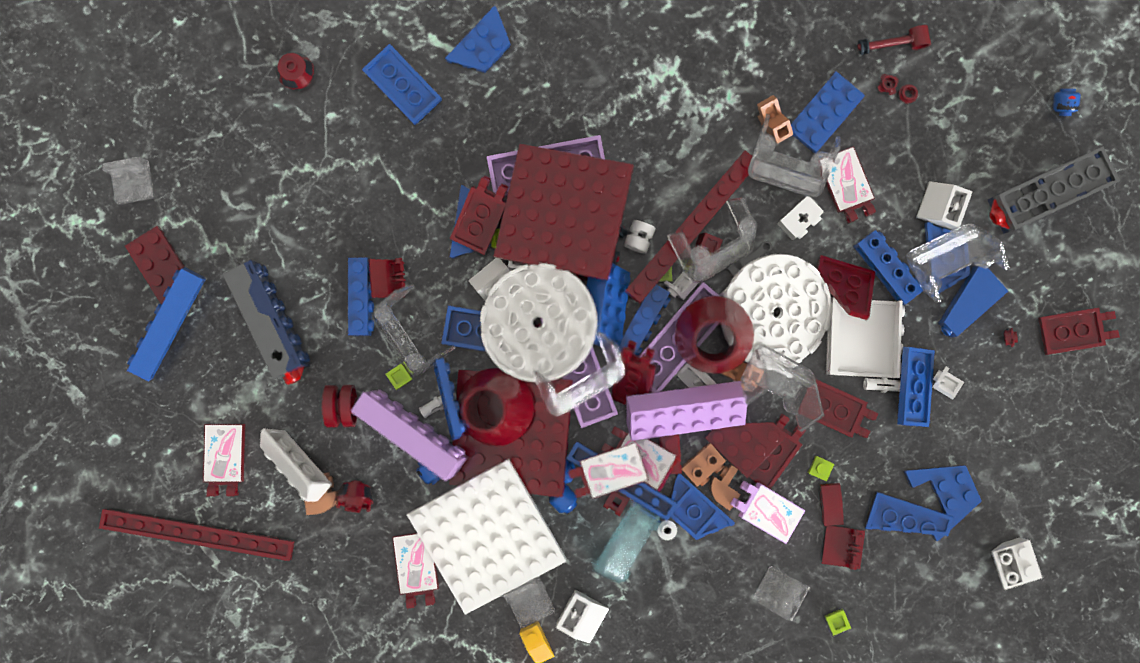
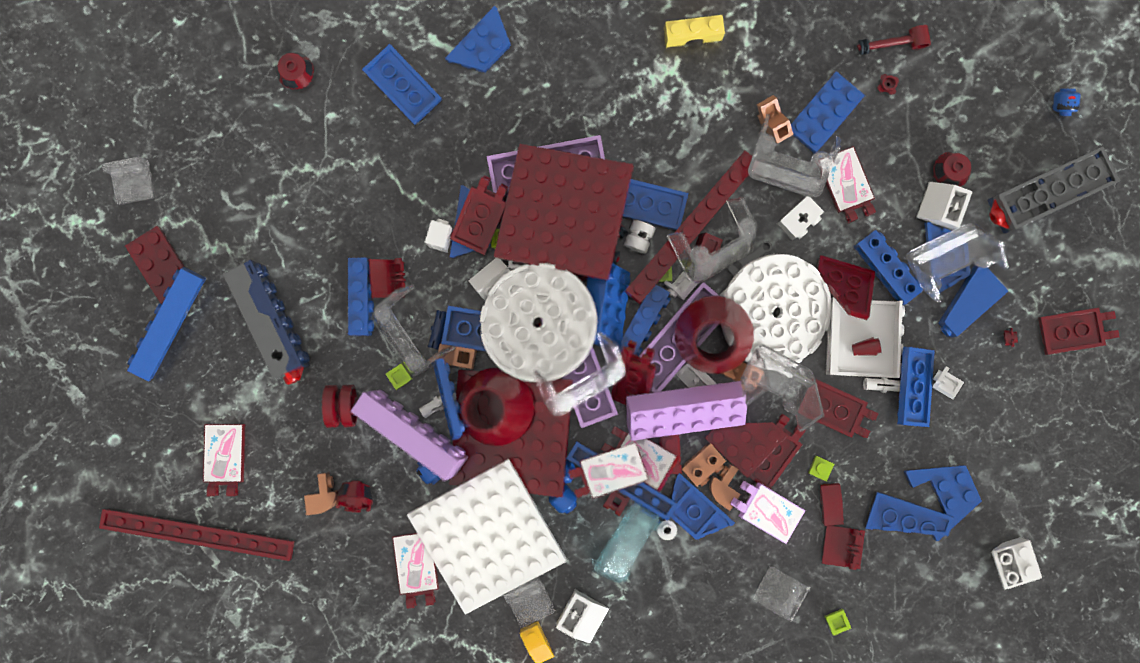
(294, 464): white slope -> none
(437, 330): none -> dark blue pin
(439, 235): none -> white brick
(460, 356): none -> nougat brick
(655, 204): none -> blue plate
(705, 28): none -> light yellow arch
(867, 347): none -> dark red cone
(913, 92): dark red plate -> none
(952, 168): none -> dark red cone

